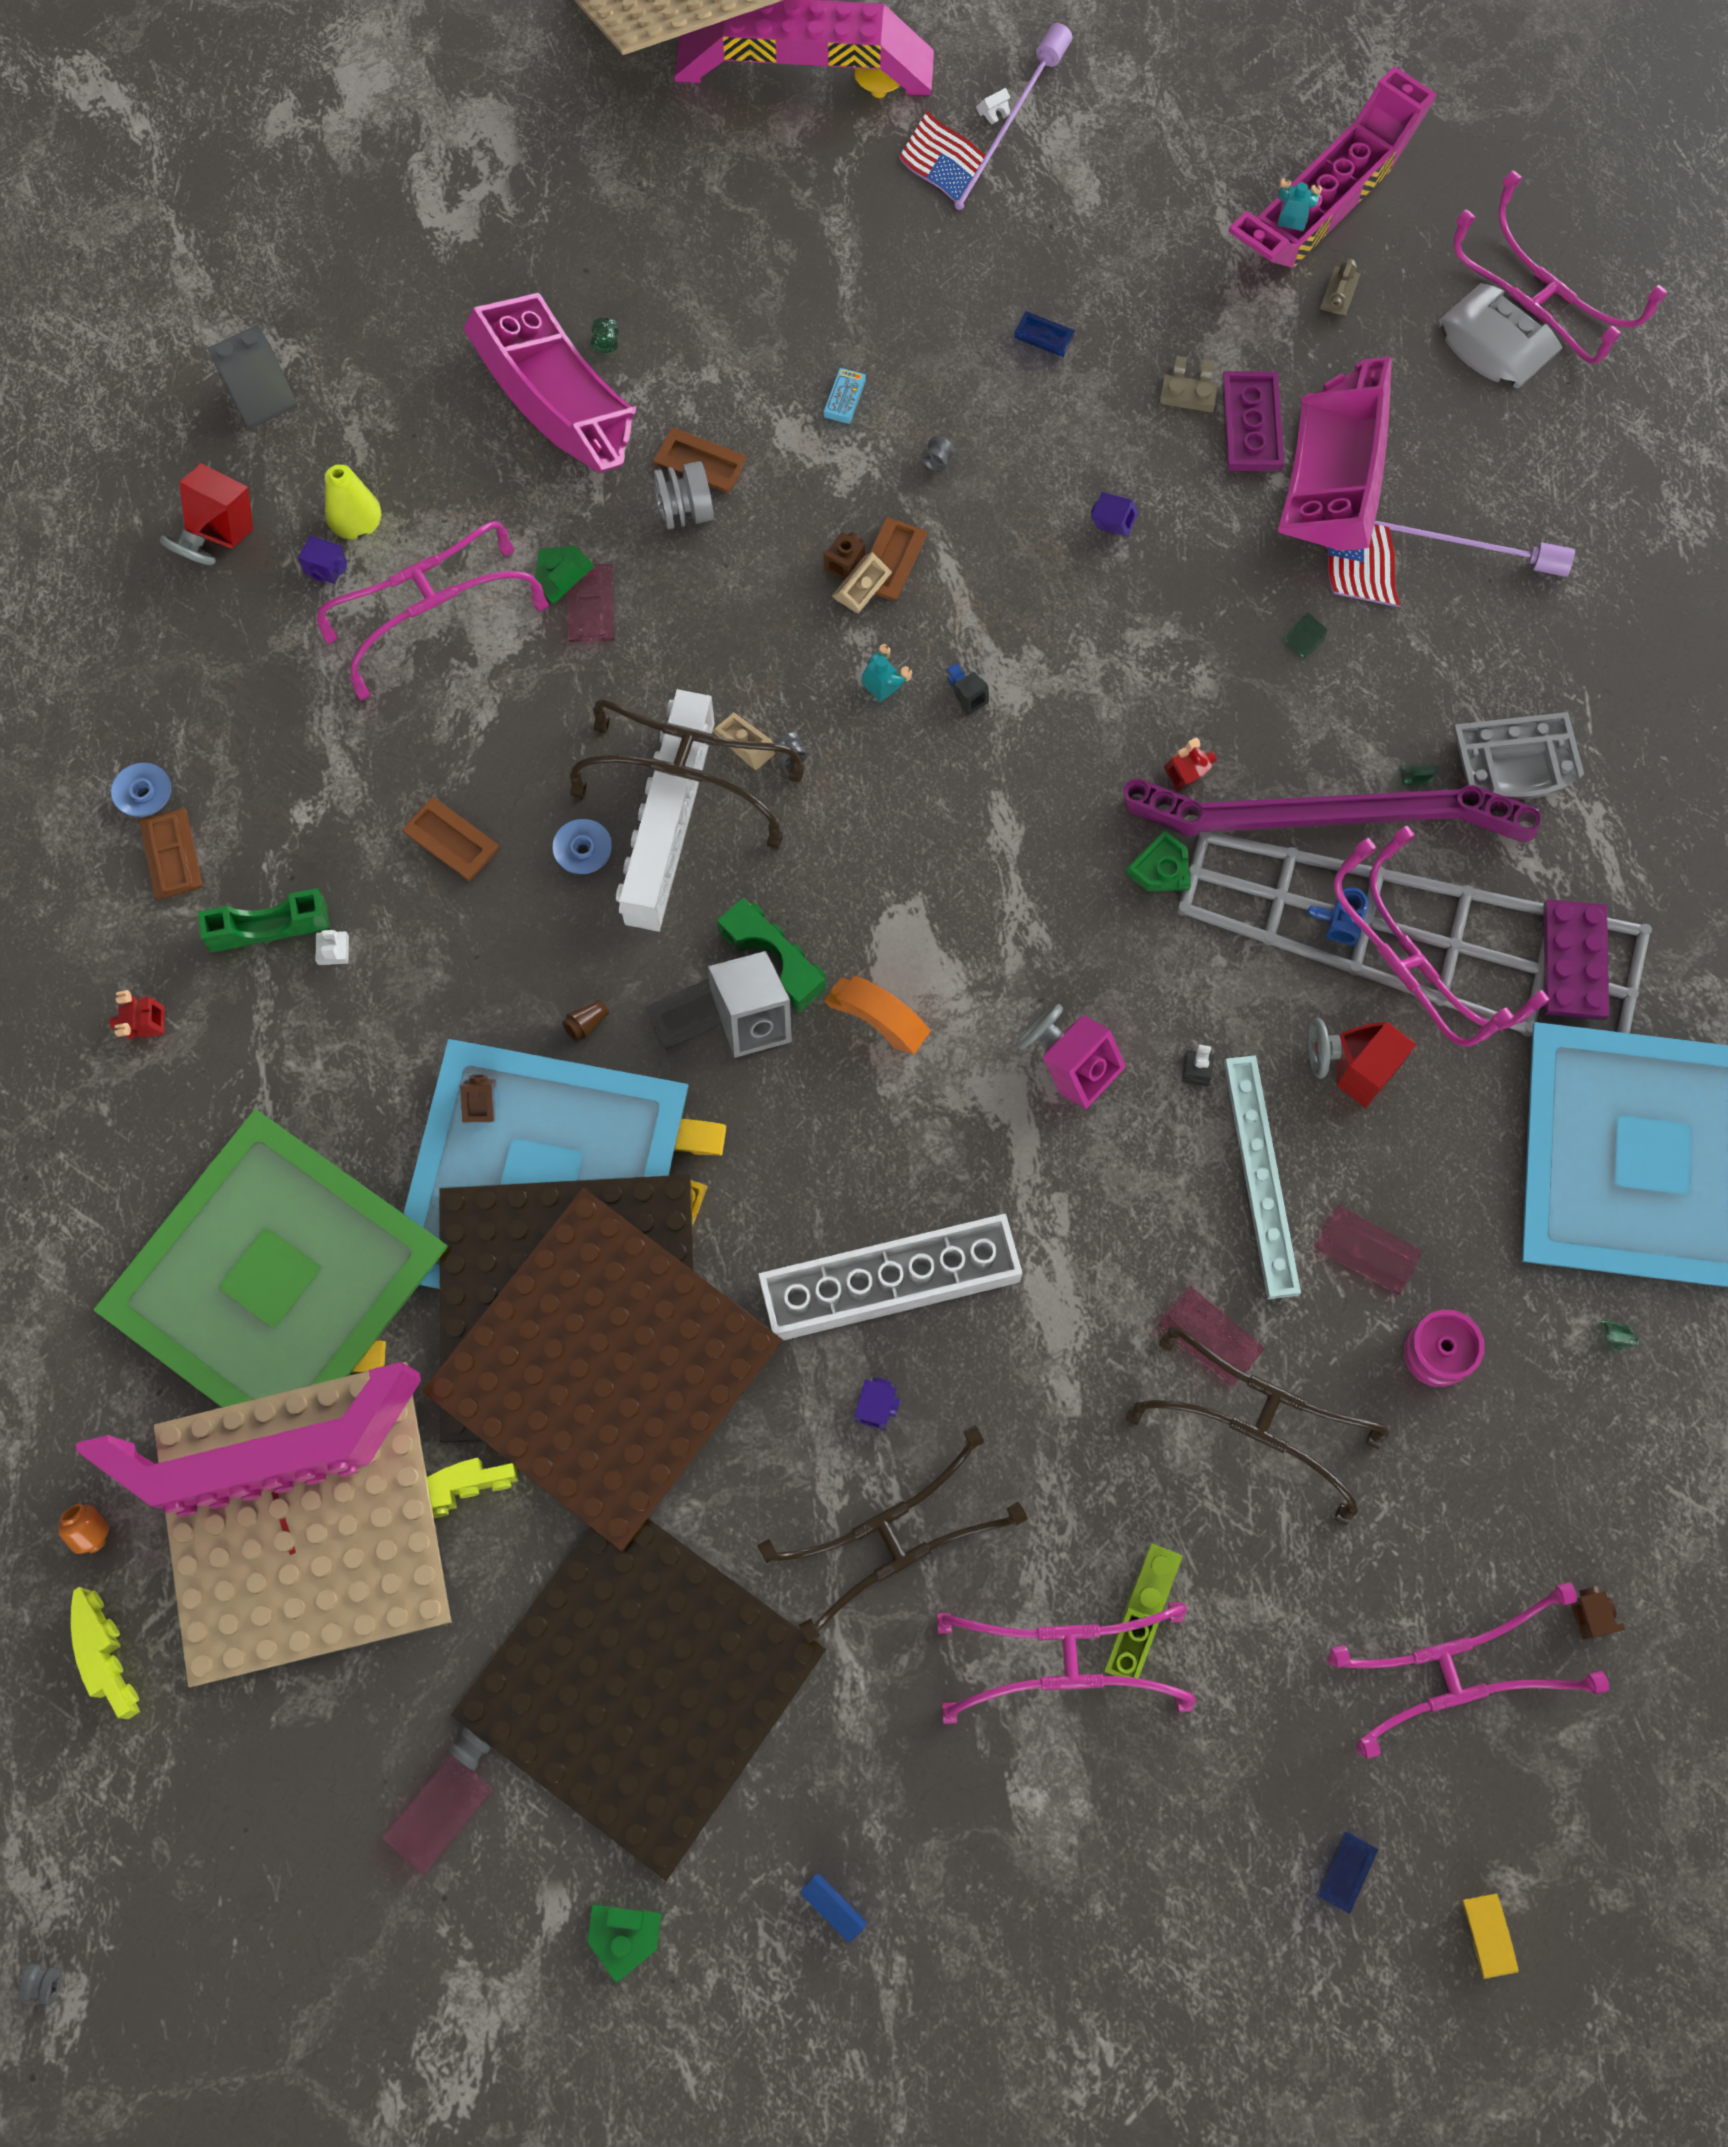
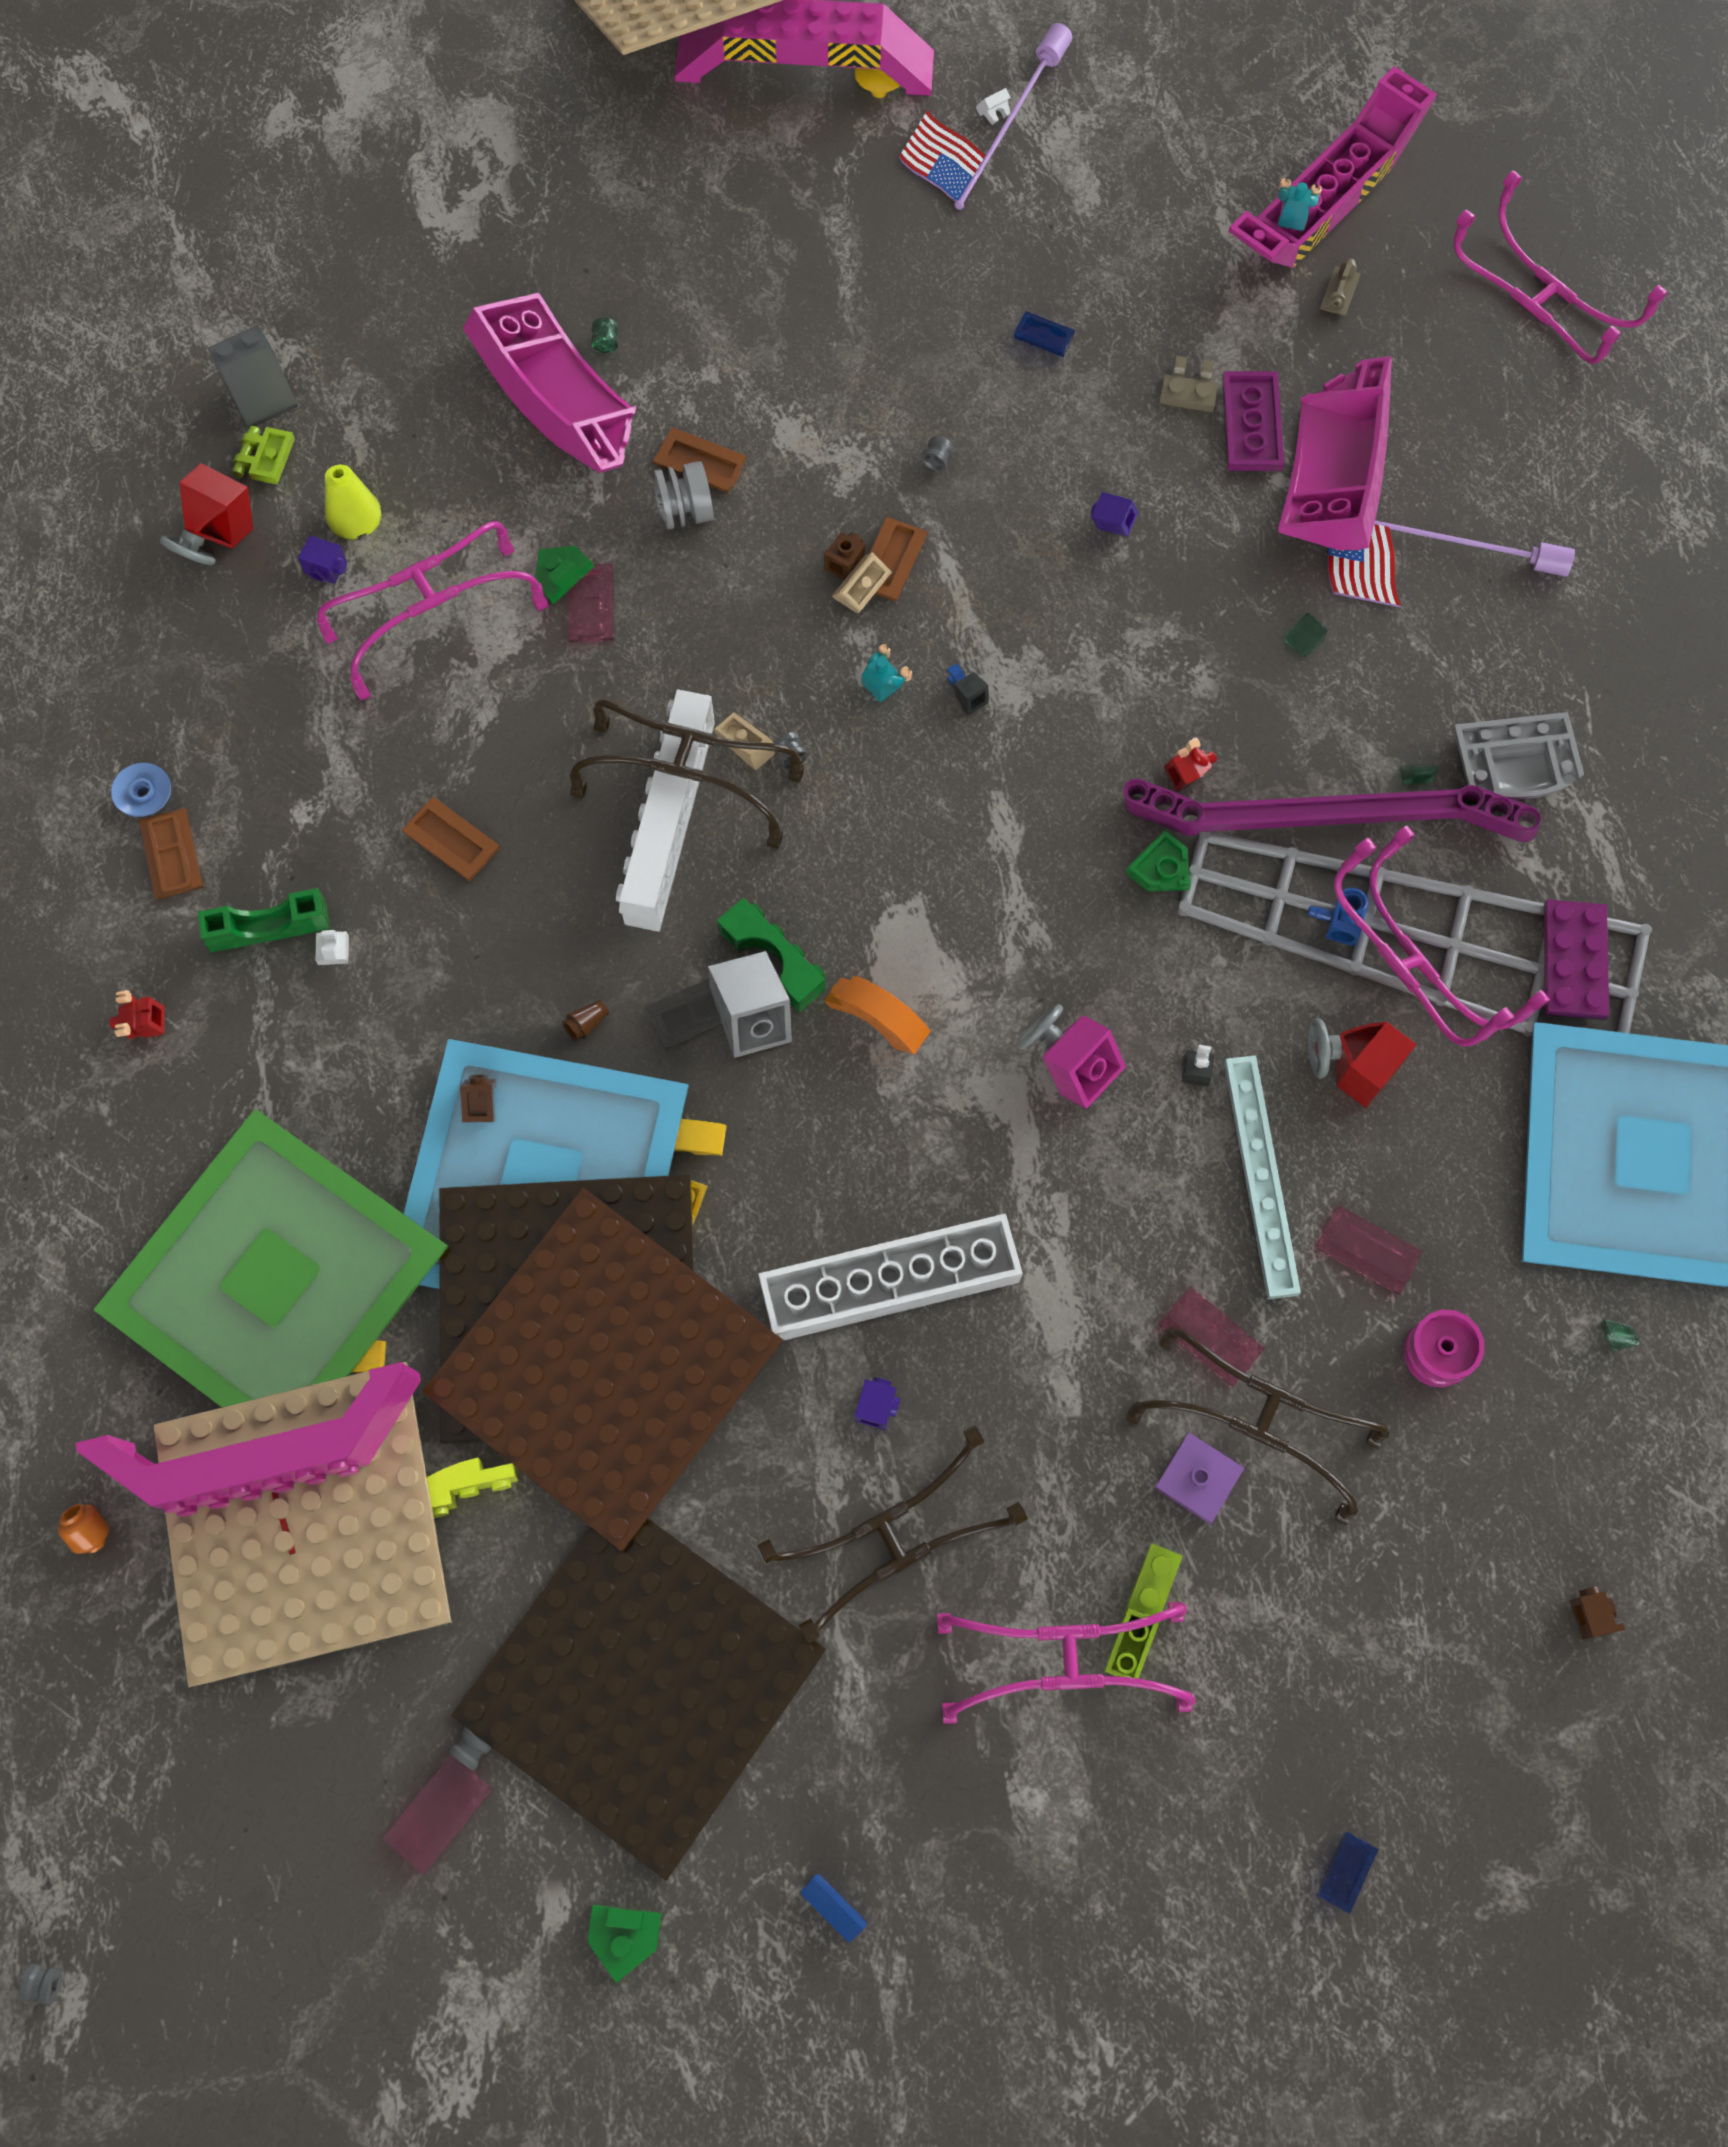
(92, 1643): neon yellow slope -> none
(269, 457): none -> lime plate
(579, 835): medium blue dish -> none
(844, 396): medium azure tile -> none
(1199, 1478): none -> medium lavender plate
(1368, 1745): dark pink bar -> none
(1490, 1936): yellow slope -> none
(1498, 336): light grey slope -> none

